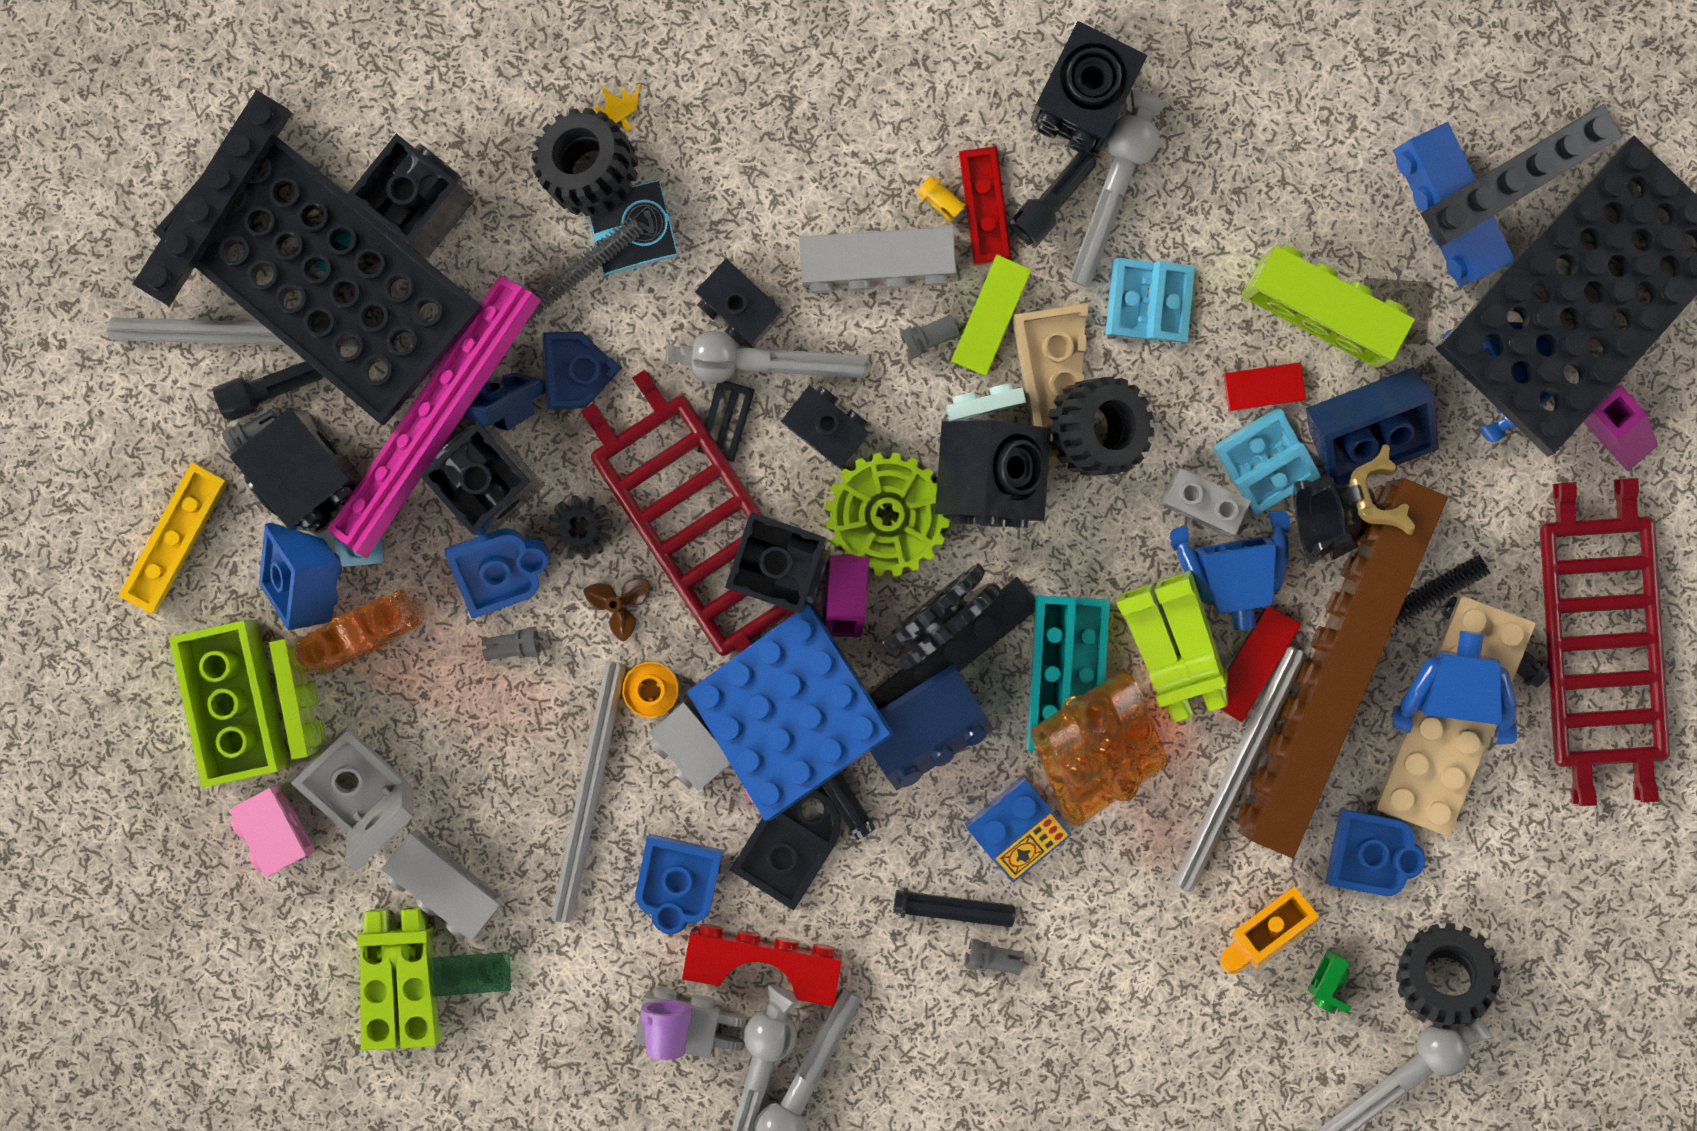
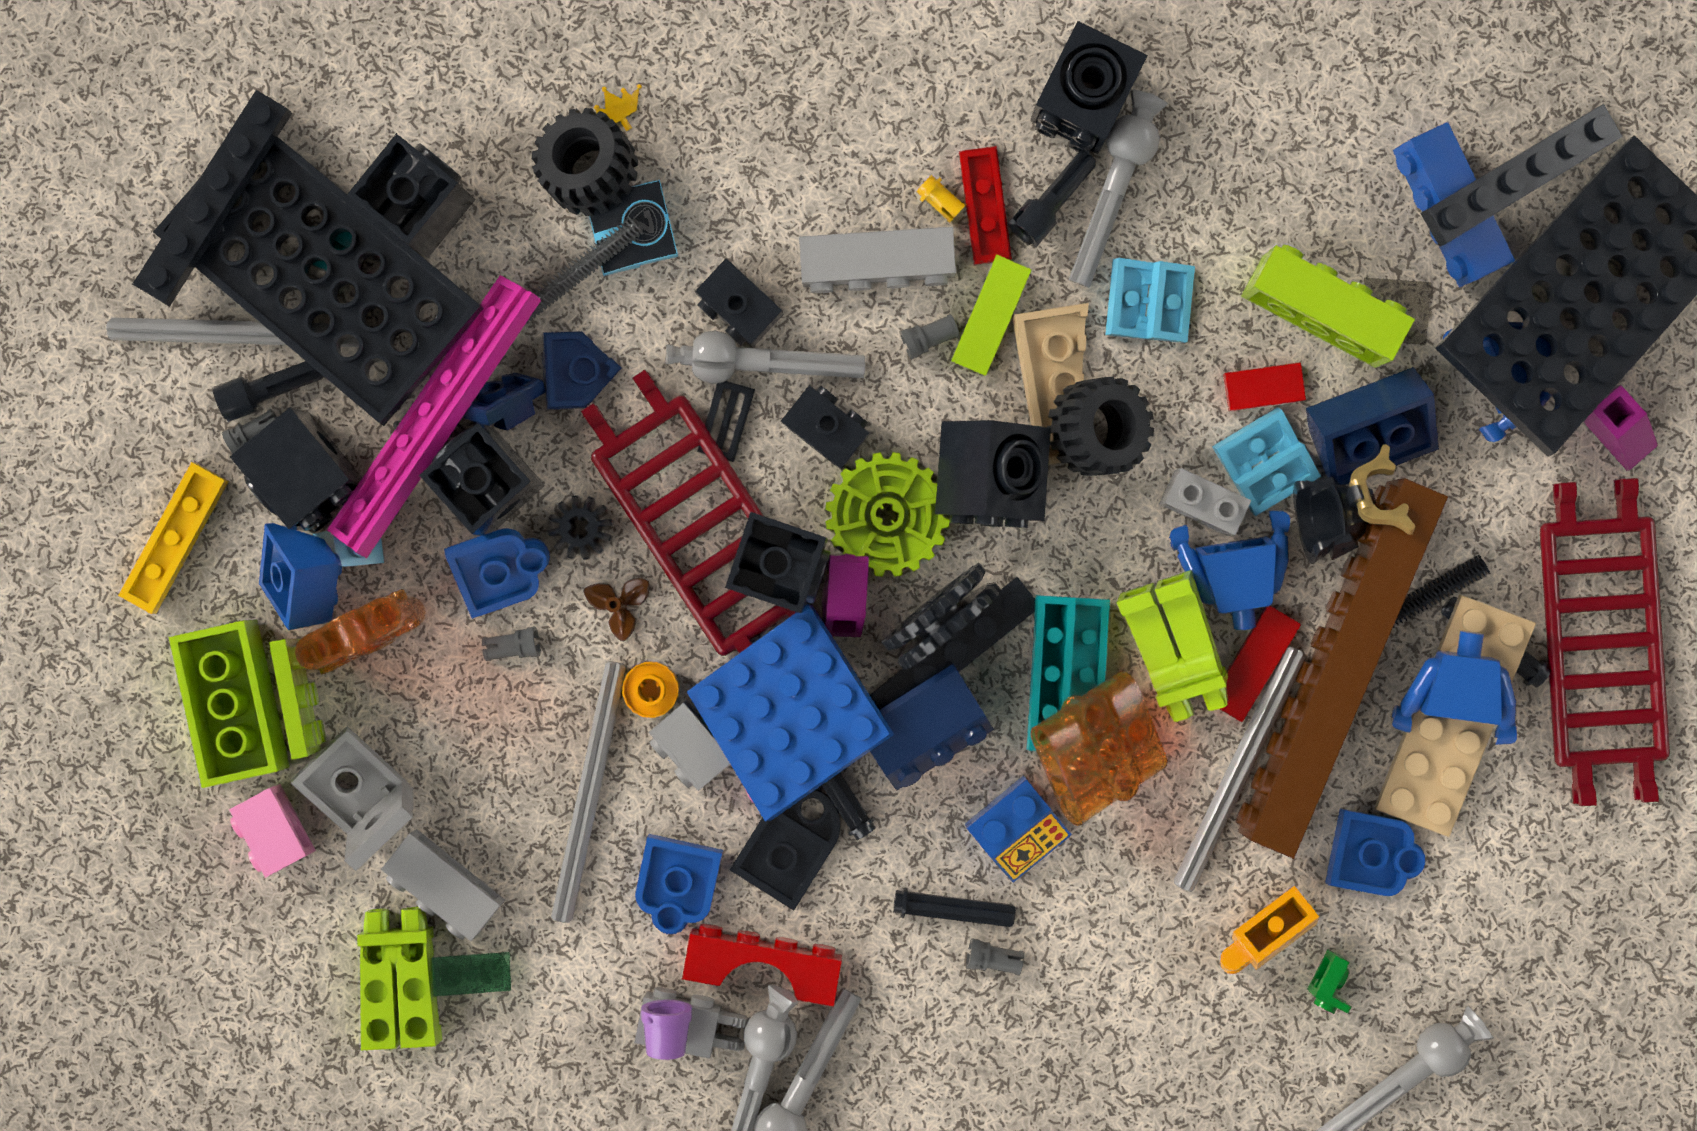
(969, 406): light aqua plate -> none
(1464, 949): black tyre -> none

